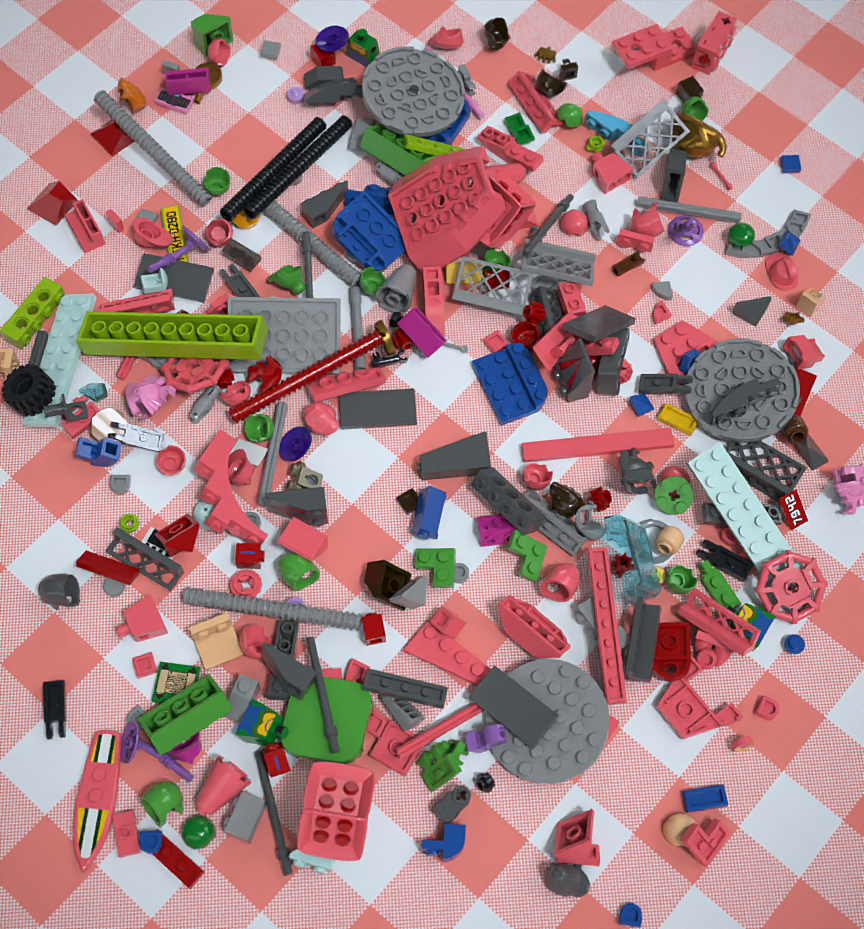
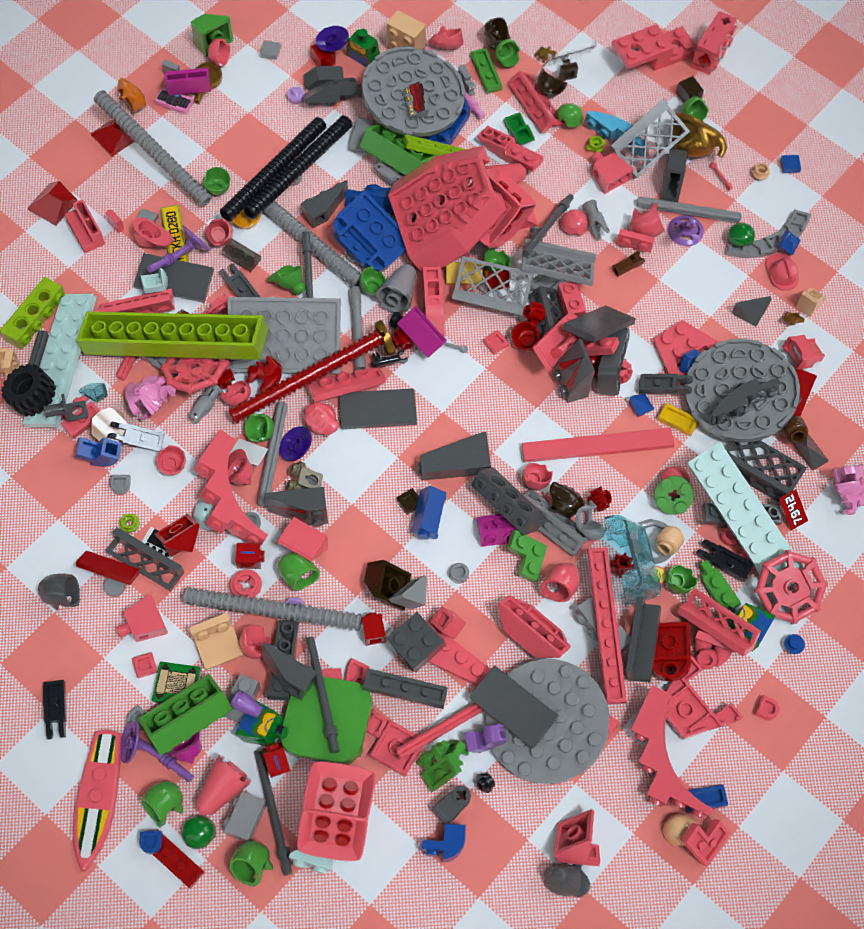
(126, 833): coral plate -> none
(246, 704): none -> medium lavender cone
(249, 861): none -> bright green piece
(405, 31): none -> light nougat brick
(406, 714): light grey slope -> none
(416, 100): none -> slope
(416, 642): none -> dark grey brick
(441, 561): bright green plate -> none
(486, 70): none -> bright green tile
(507, 53): none -> bright green hair
(511, 383): blue plate -> none
(572, 54): none -> clear piece
(630, 915): blue tile -> none
(635, 471): dark grey helmet -> none
(661, 313): coral tile -> none
(663, 289): light grey tile -> none
(666, 785): none -> coral arch
(742, 743): coral tile -> none
(761, 167): none -> light nougat plate

